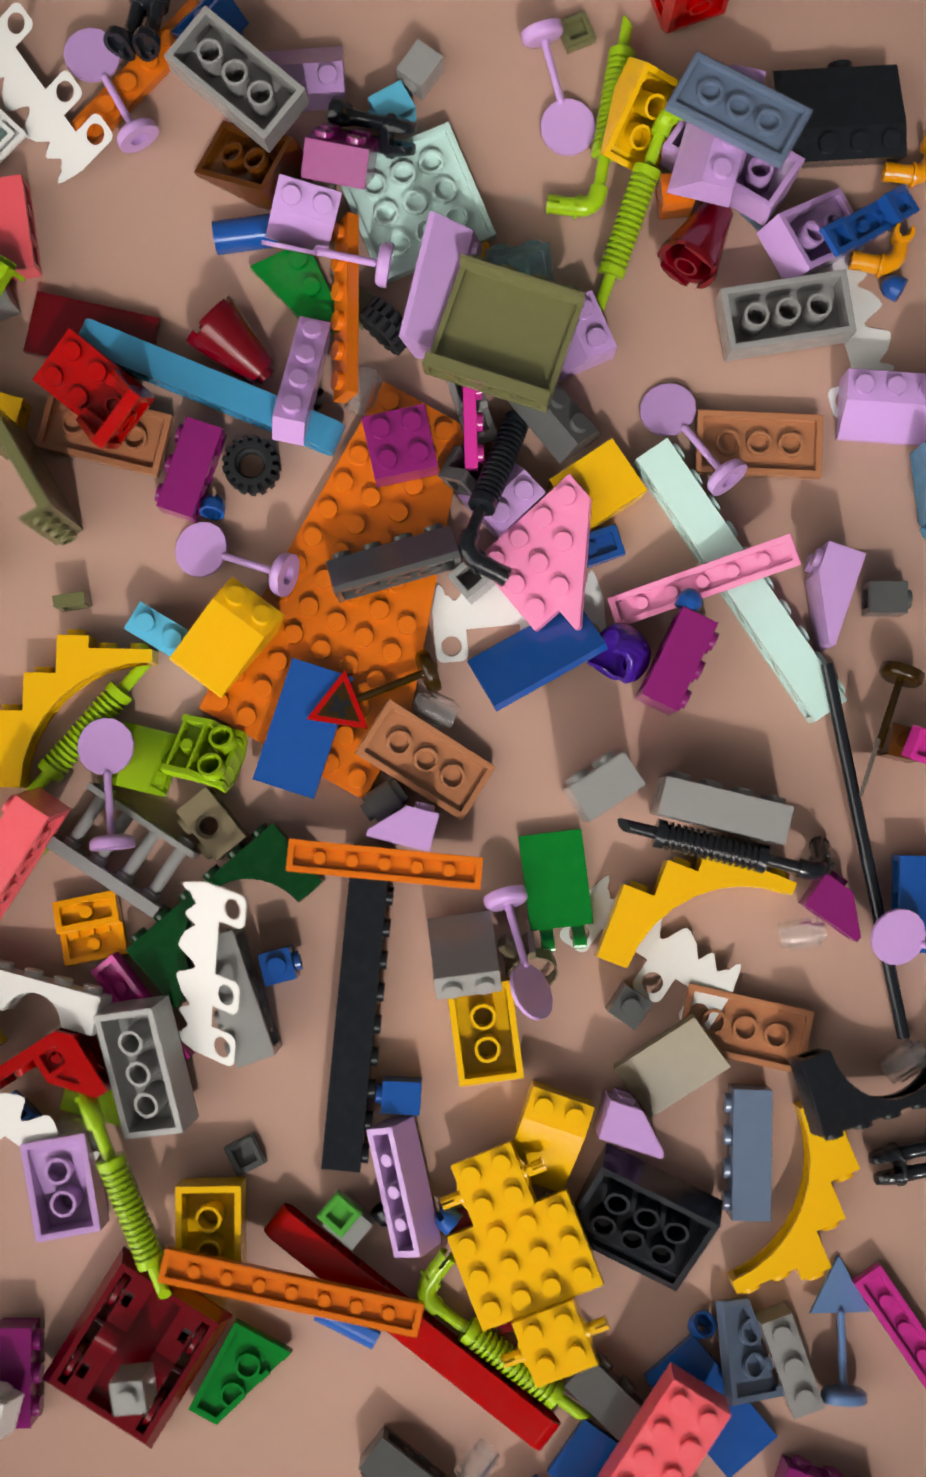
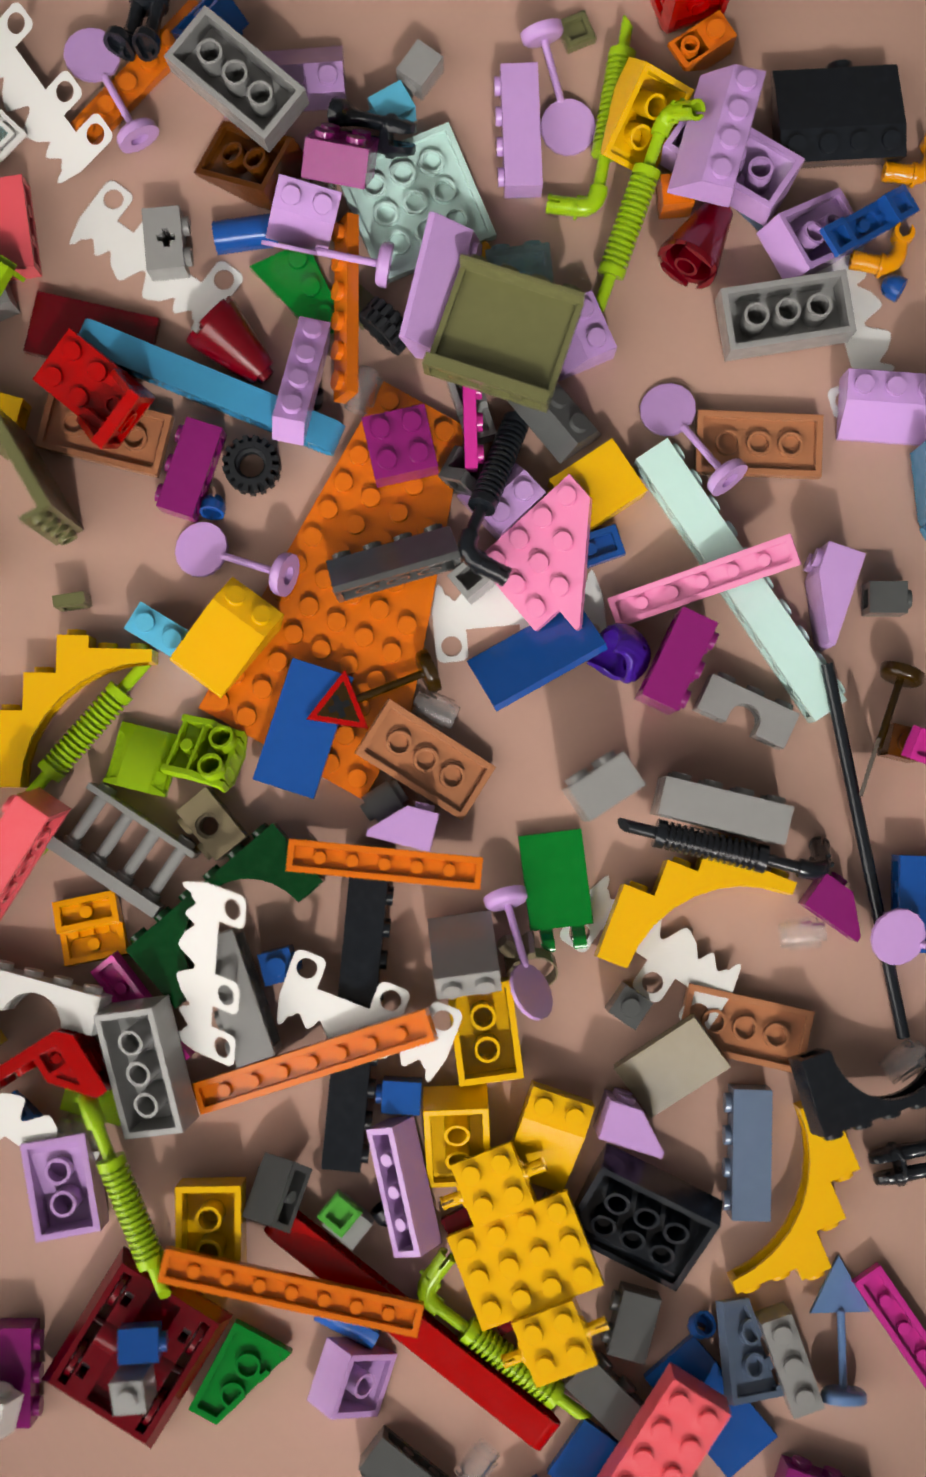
(106, 750): lavender piece -> none
(128, 258): none -> white piece
(141, 1342): none -> blue brick
(158, 227): none -> light grey brick
(245, 1154): dark grey tile -> none
(277, 1192): none -> dark grey brick
(315, 1060): none -> orange plate
(342, 1016): none -> white piece
(351, 1379): none -> lavender slope
(447, 1219): blue hinge -> none
(453, 1128): none -> yellow slope
(520, 130): none -> lavender brick
(631, 1322): none -> dark grey brick
(690, 599): blue hinge -> none
(704, 43): none -> orange slope
(738, 109): sand blue tile -> none
(771, 719): none -> light grey arch

